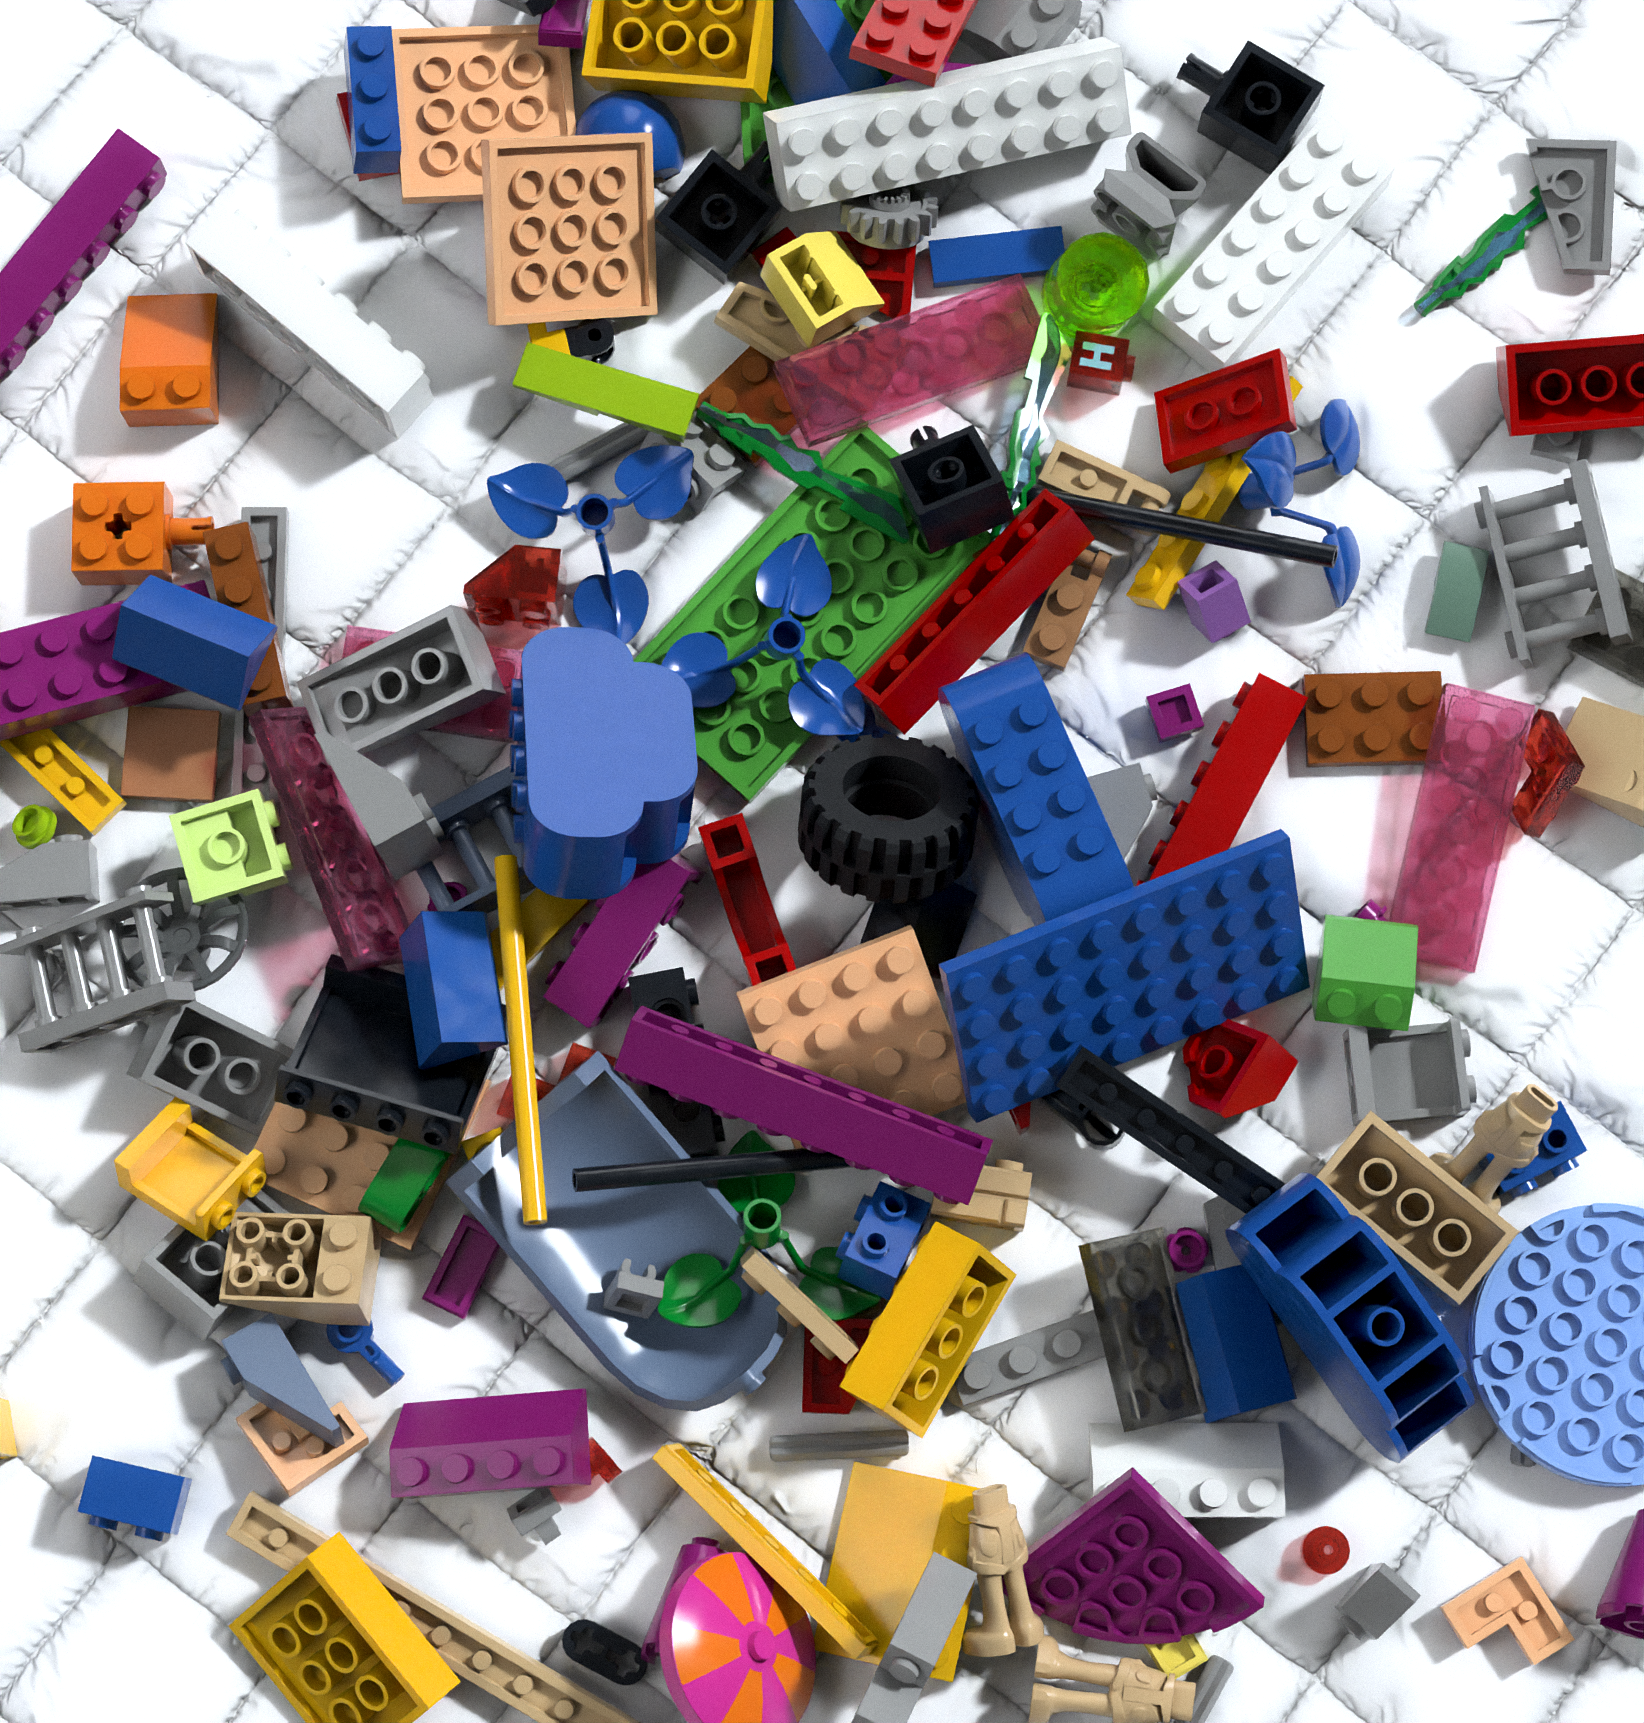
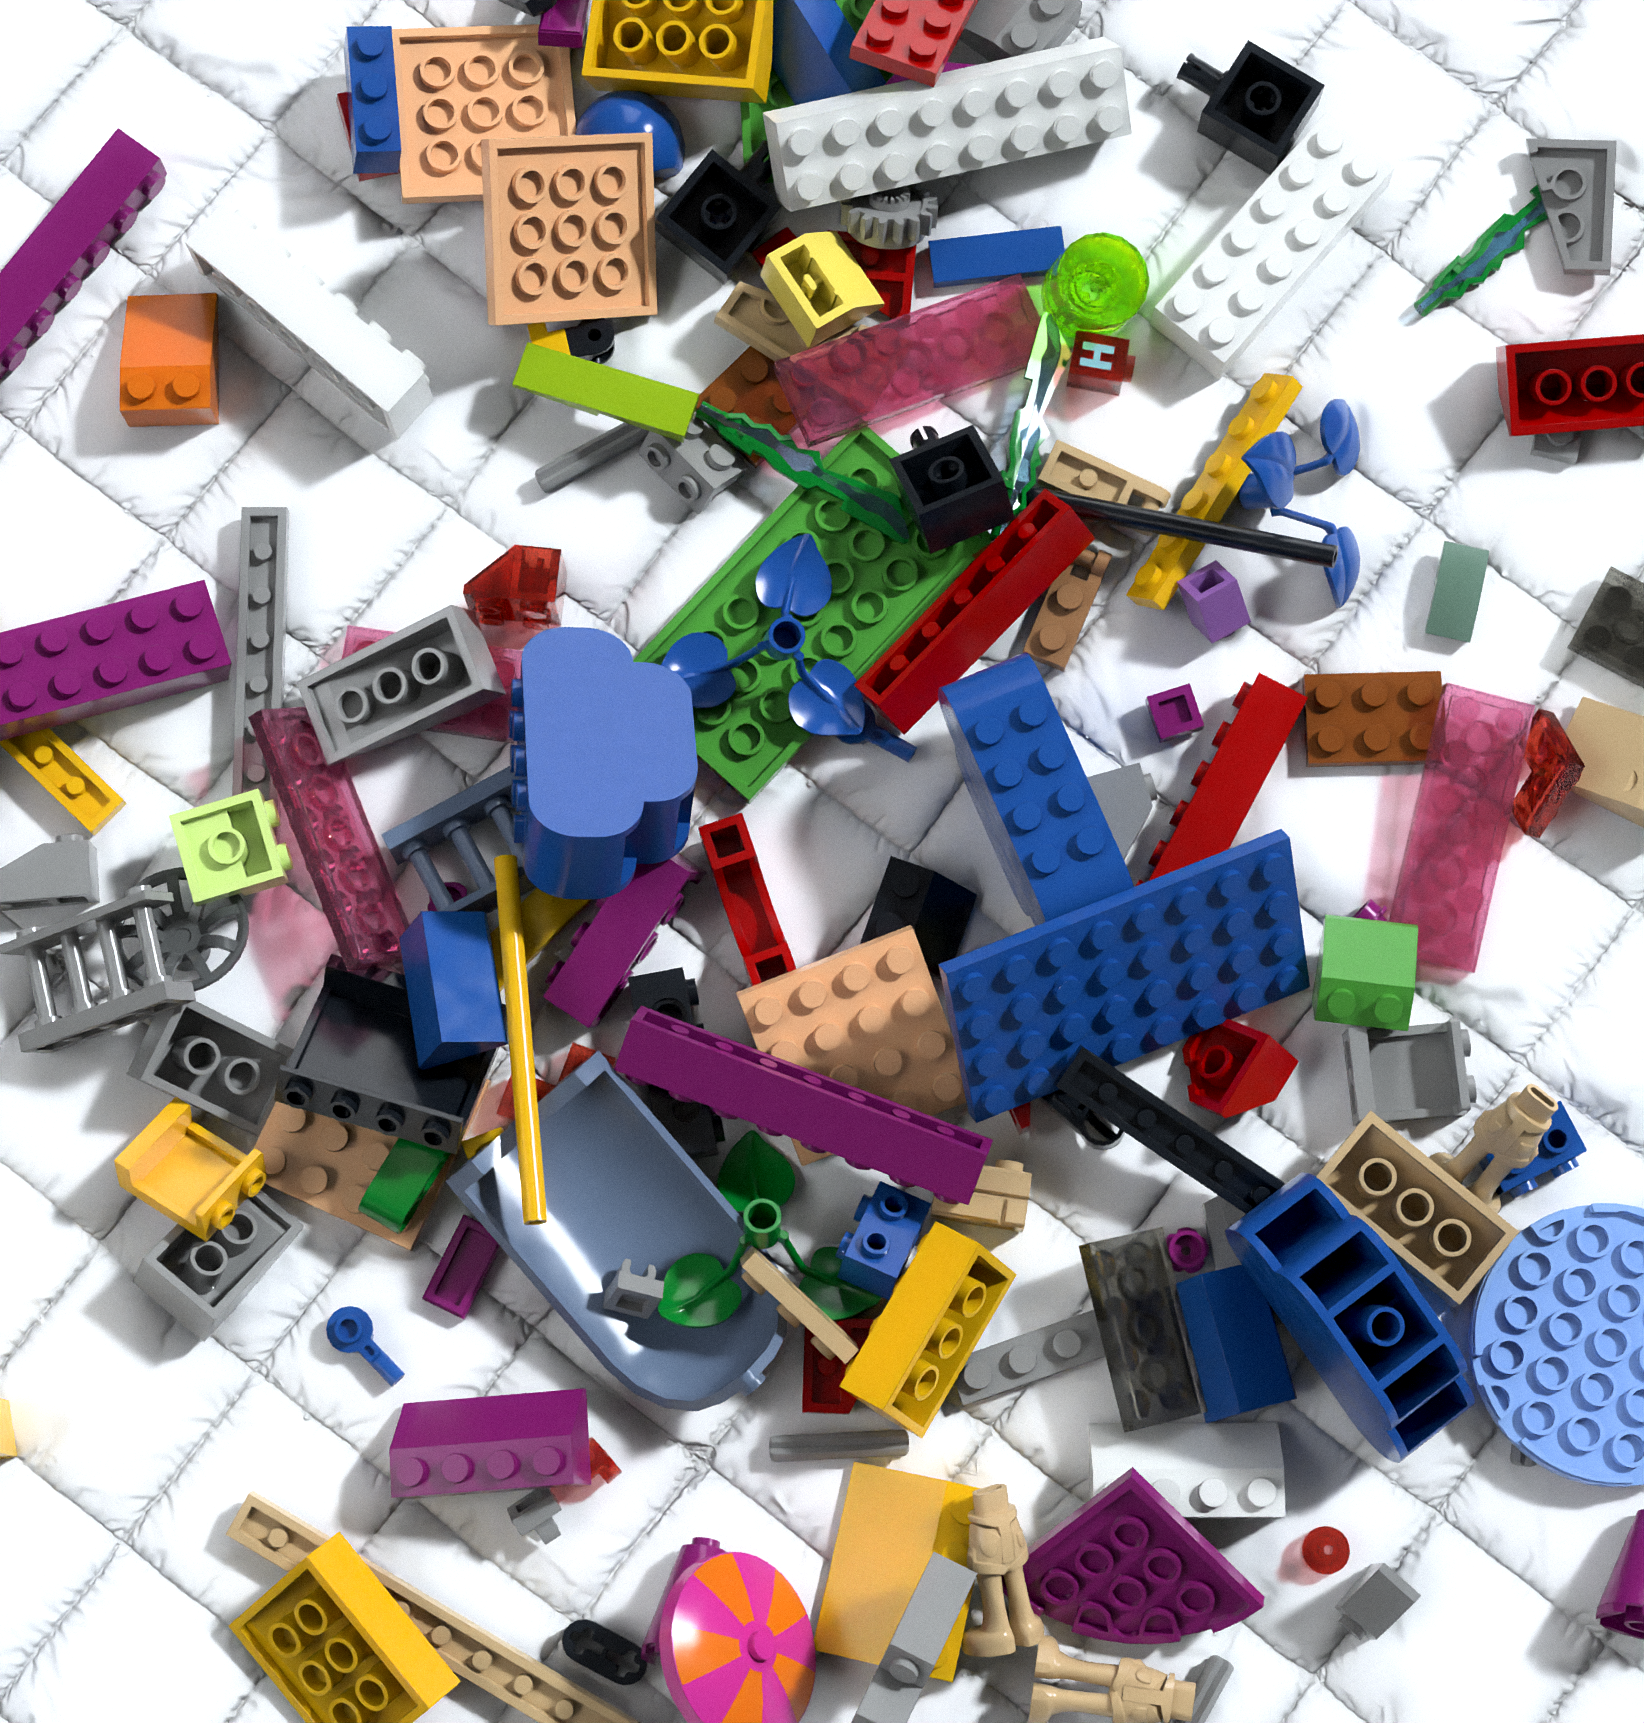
(34, 826): lime plate -> none
(135, 1497): blue brick -> none
(145, 548): orange brick -> none
(171, 754): nougat tile -> none
(191, 641): blue slope -> none
(242, 585): dark orange brick -> none
(276, 1377): sand blue slope -> none
(293, 1452): light nougat plate -> none
(303, 1266): tan slope -> none
(396, 821): light grey slope -> none
(651, 478): blue plant -> none
(703, 1169): black piece -> none
(766, 1550): yellow tile -> none
(882, 855): black tyre -> none
(1146, 196): light grey piece -> none
(1177, 1656): light yellow tile -> none
(1224, 410): red plate -> none
(1509, 1599): light nougat plate -> none
(1597, 576): light grey fence -> none

